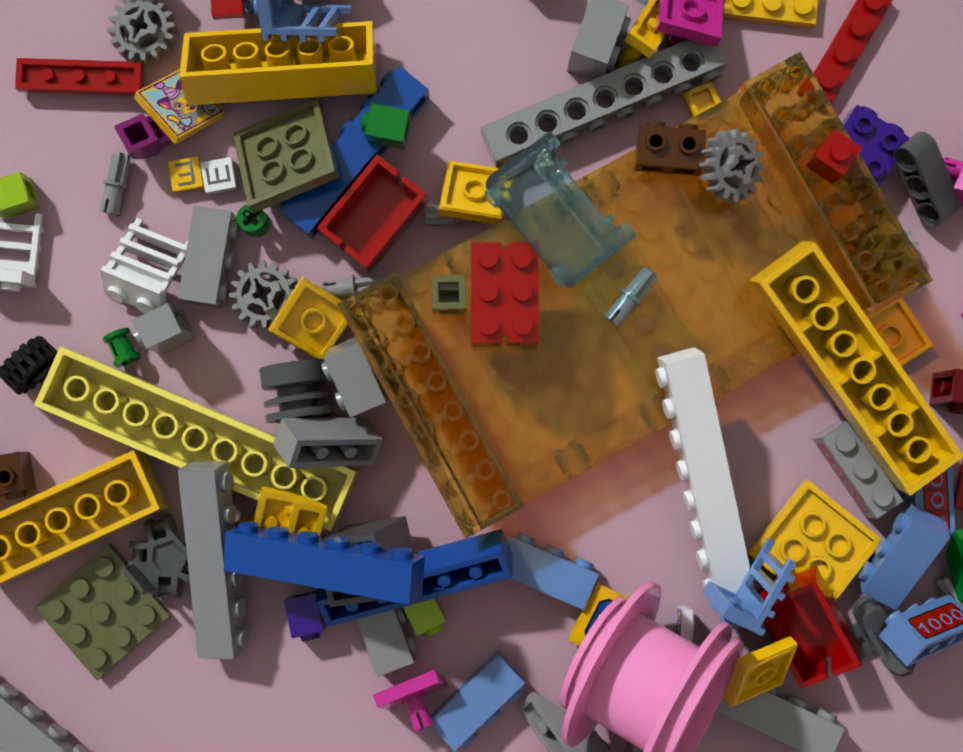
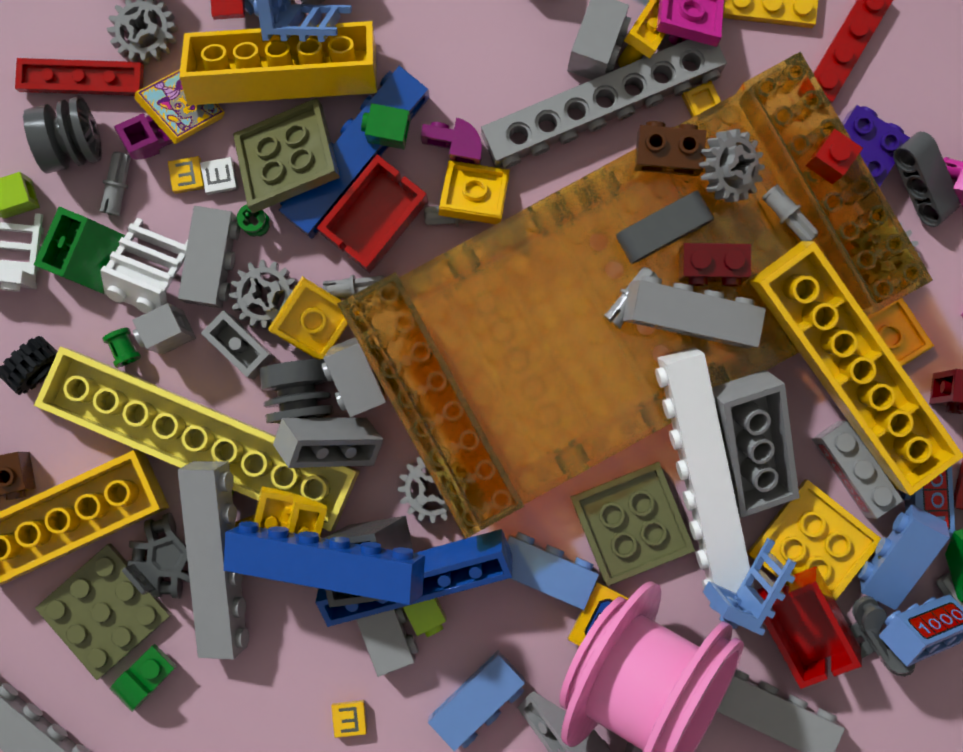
(62, 135): none -> dark grey wheel
(77, 249): none -> green slope
(143, 677): none -> green brick
(237, 344): none -> light grey brick
(304, 616): dark purple brick -> none
(349, 718): none -> yellow tile
(412, 695): dark pink tile -> none
(421, 499): none -> light grey gear
(448, 294): olive brick -> none
(462, 140): none -> magenta brick
(504, 294): red piece -> none
(555, 213): clear light blue windscreen -> none
(632, 524): none -> olive plate
(664, 227): none -> dark grey beam
(685, 622): white tile -> none
(694, 313): none -> light grey brick
(715, 263): none -> dark red brick
(757, 441): none -> light grey brick
(760, 671): yellow tile -> none
(790, 213): none -> light grey axle

